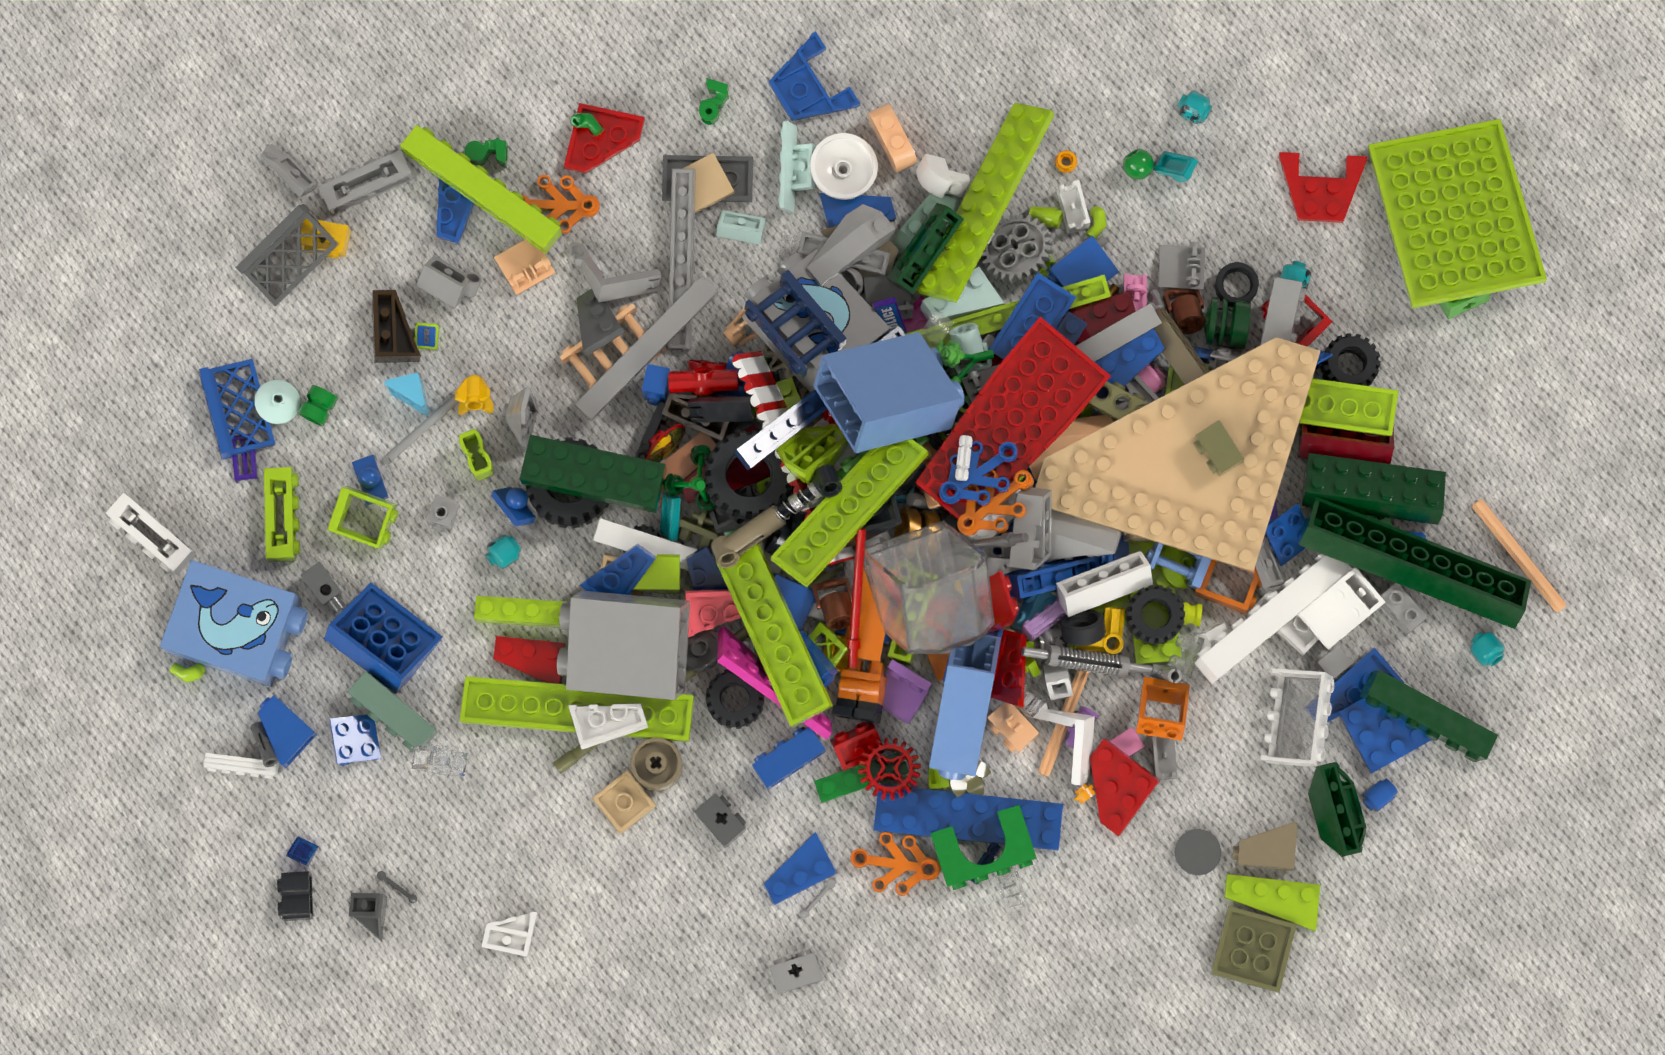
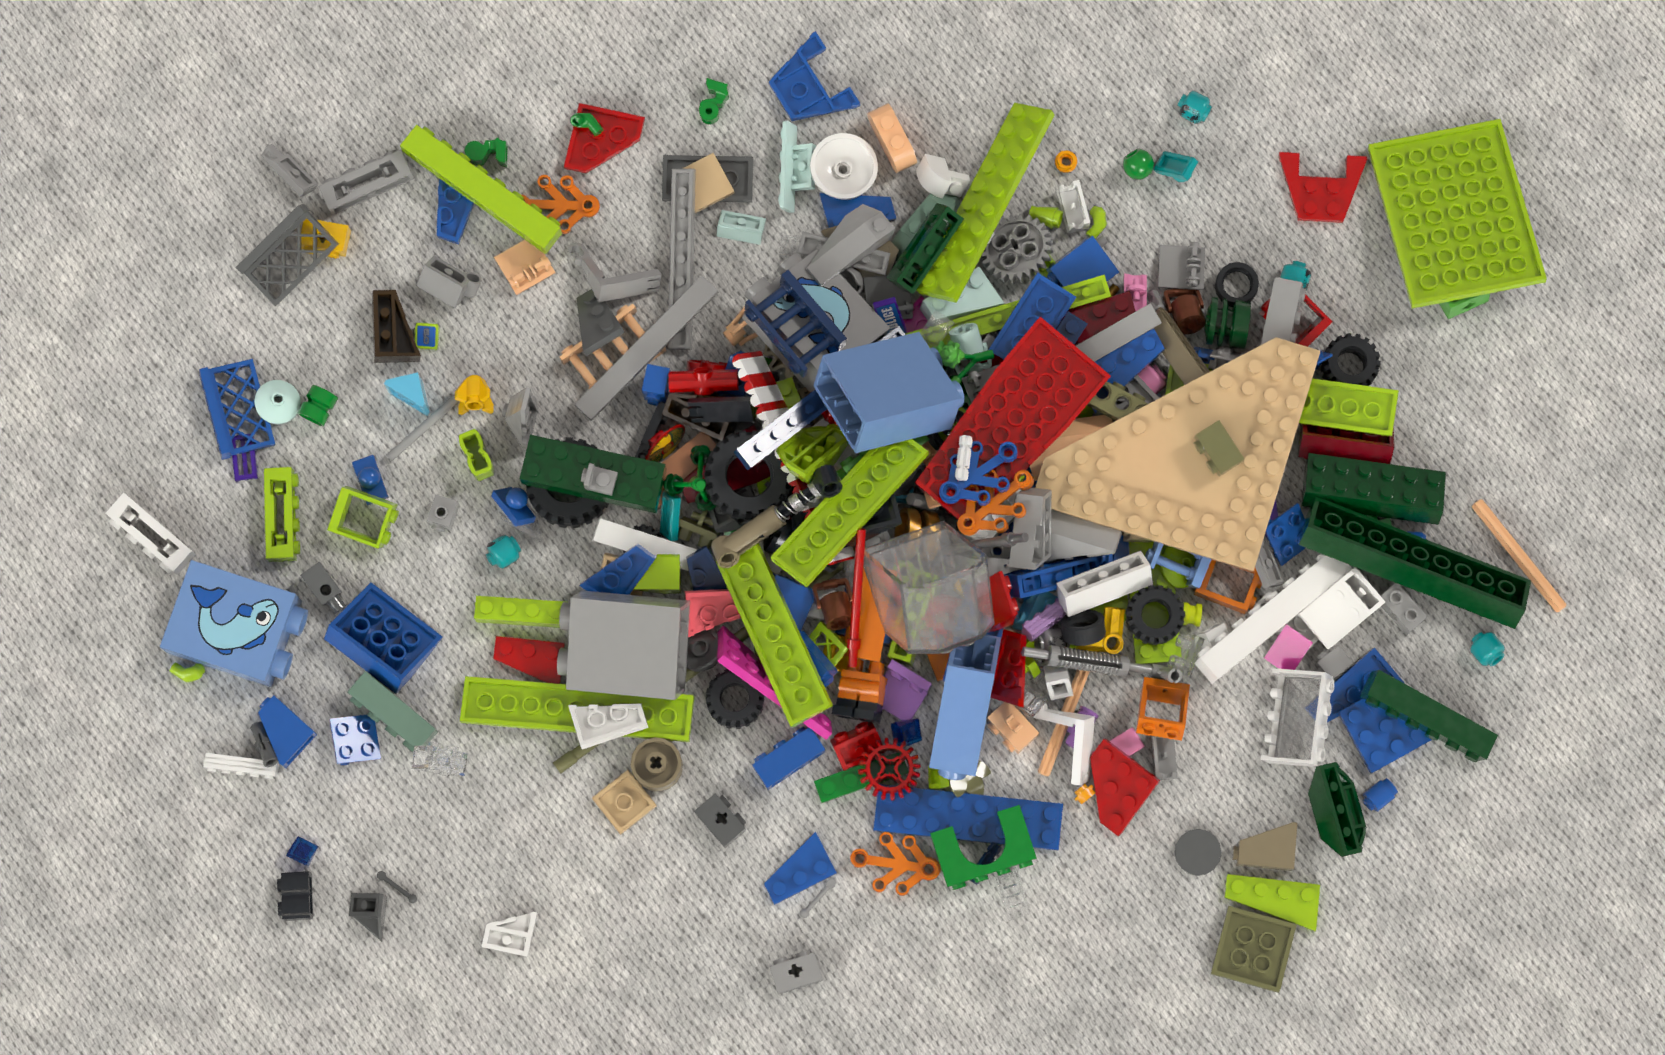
(599, 479): none -> light grey bracket
(906, 731): none -> clear blue slope
(1288, 649): none -> sticker

